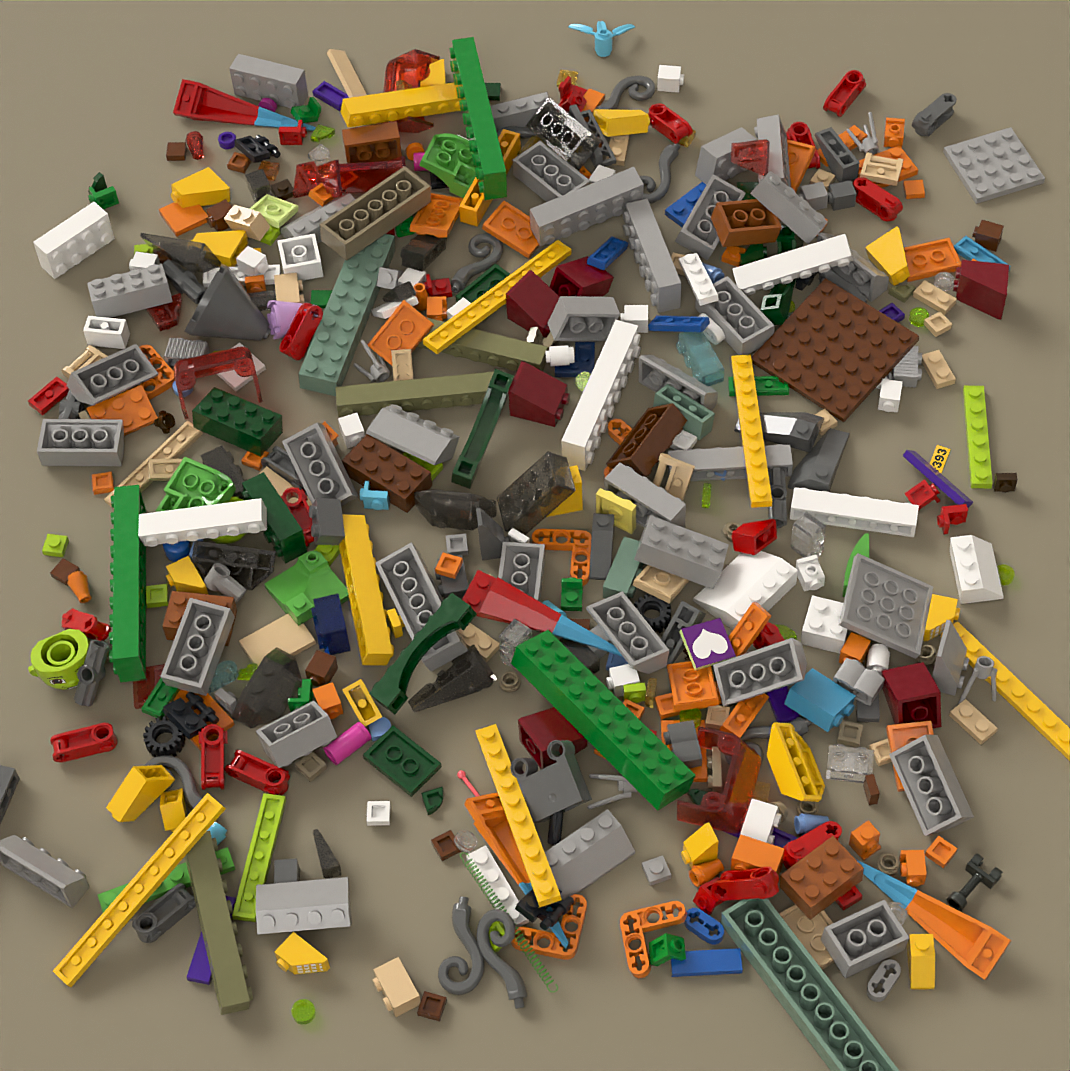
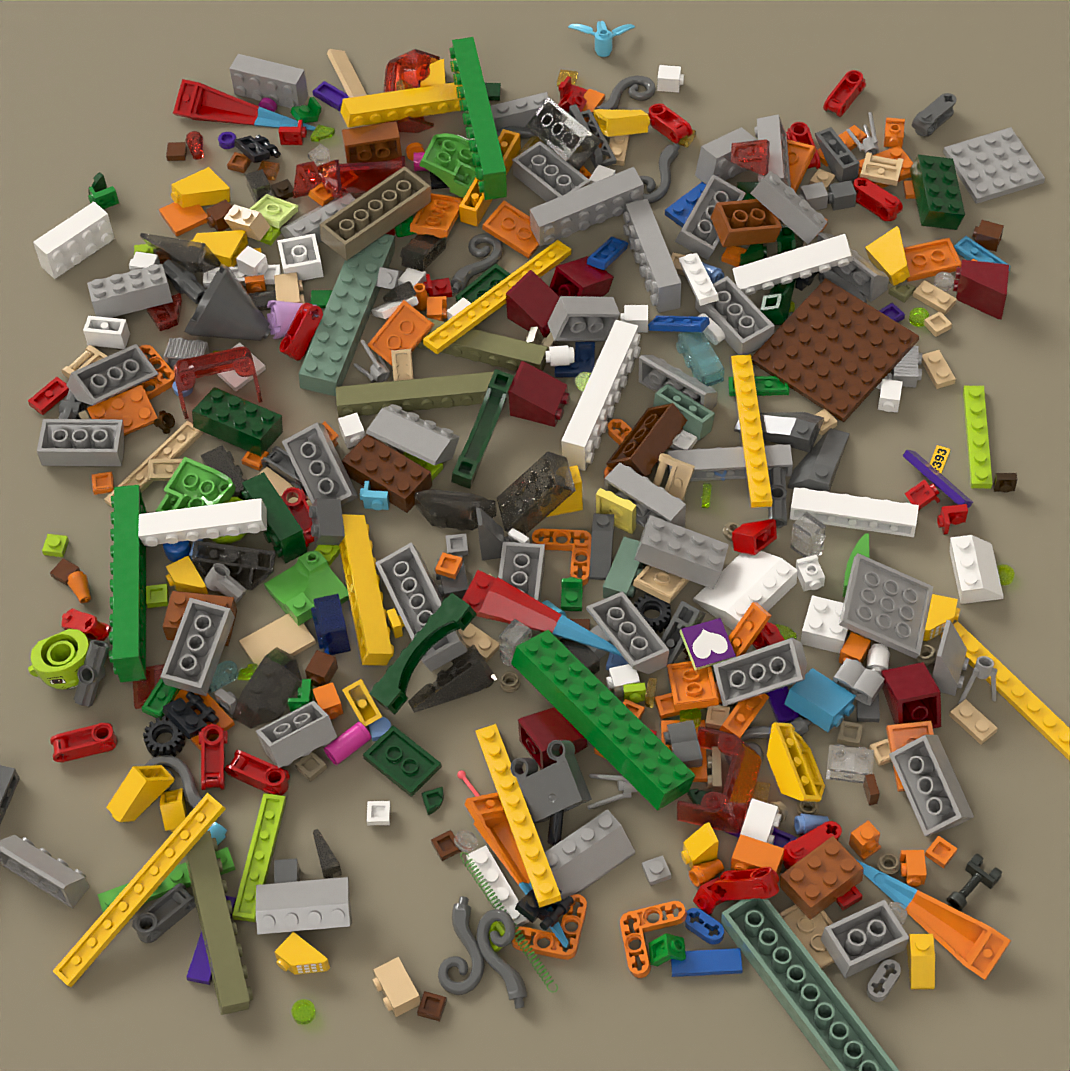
(937, 192): none -> dark green brick

